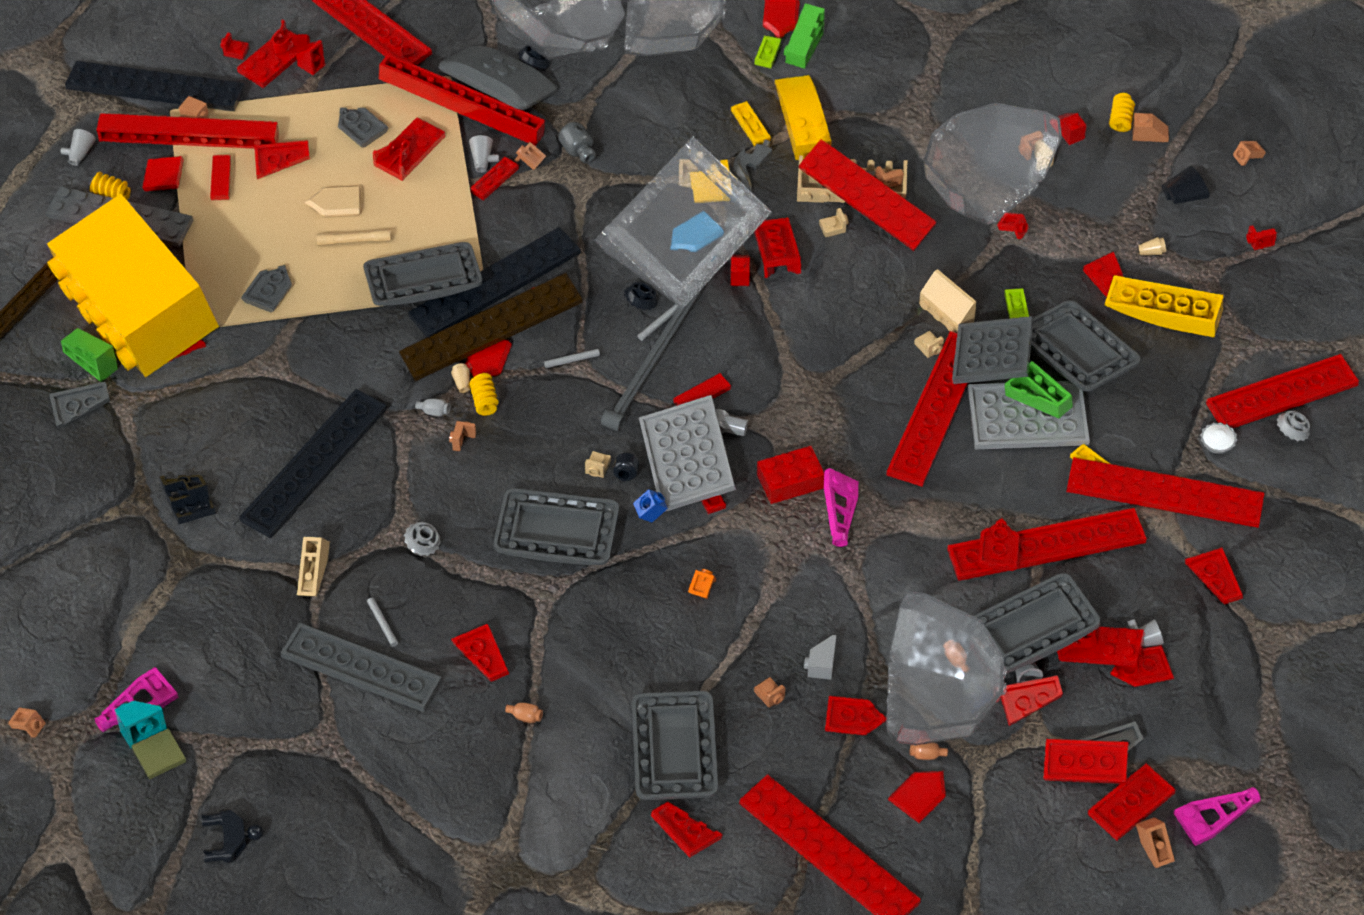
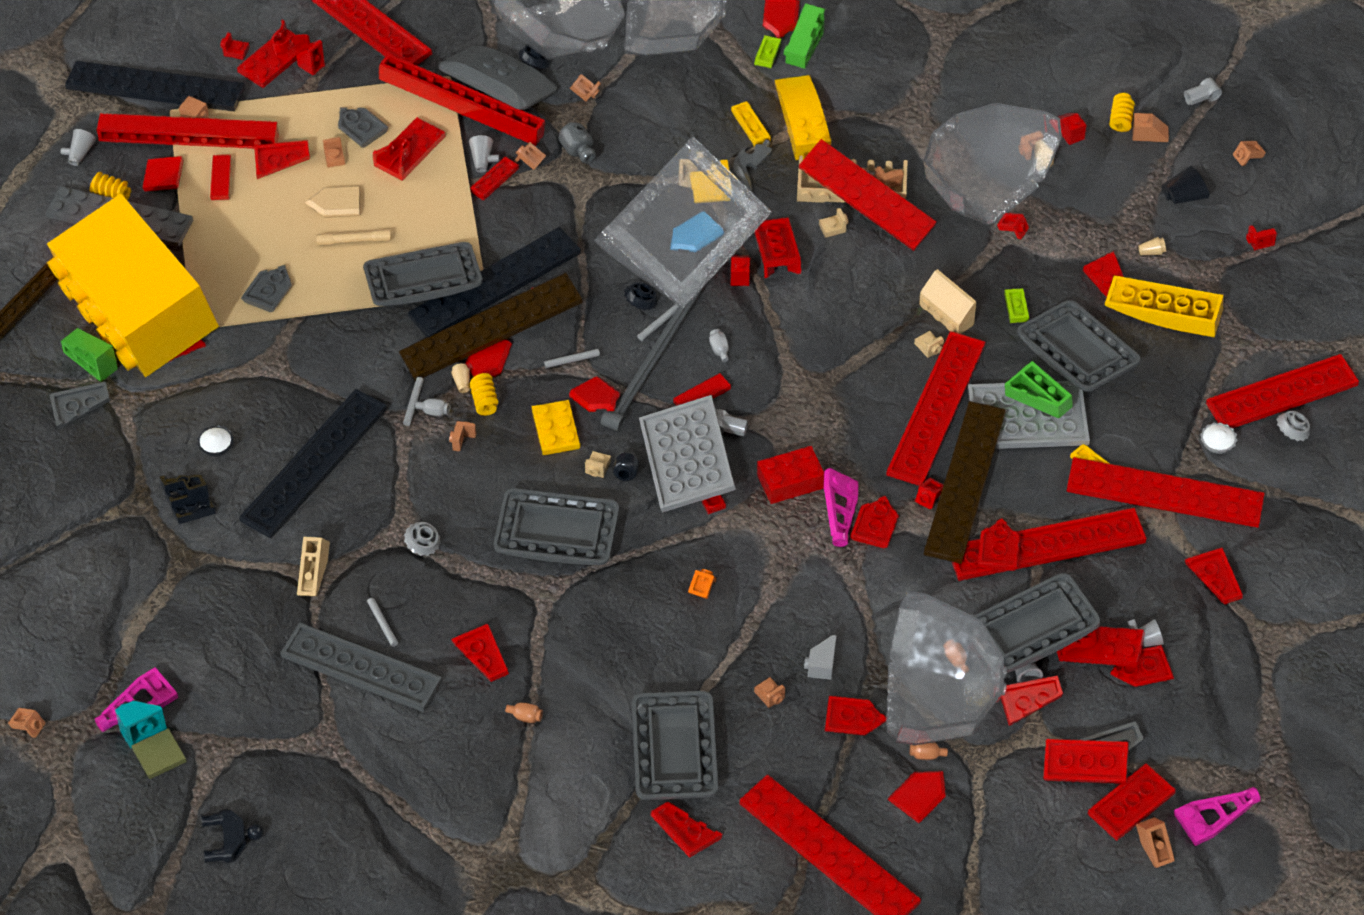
(215, 440): none -> white piece
(333, 152): none -> nougat bracket
(414, 398): none -> light grey bar
(555, 427): none -> yellow plate
(585, 88): none -> nougat bracket
(595, 395): none -> red tile
(650, 505): blue brick -> none
(719, 344): none -> light grey plant
(875, 523): none -> red tile
(928, 493): none -> red bracket
(964, 482): none -> dark brown plate
(993, 350): dark grey plate -> none
(1206, 90): none -> light grey piece

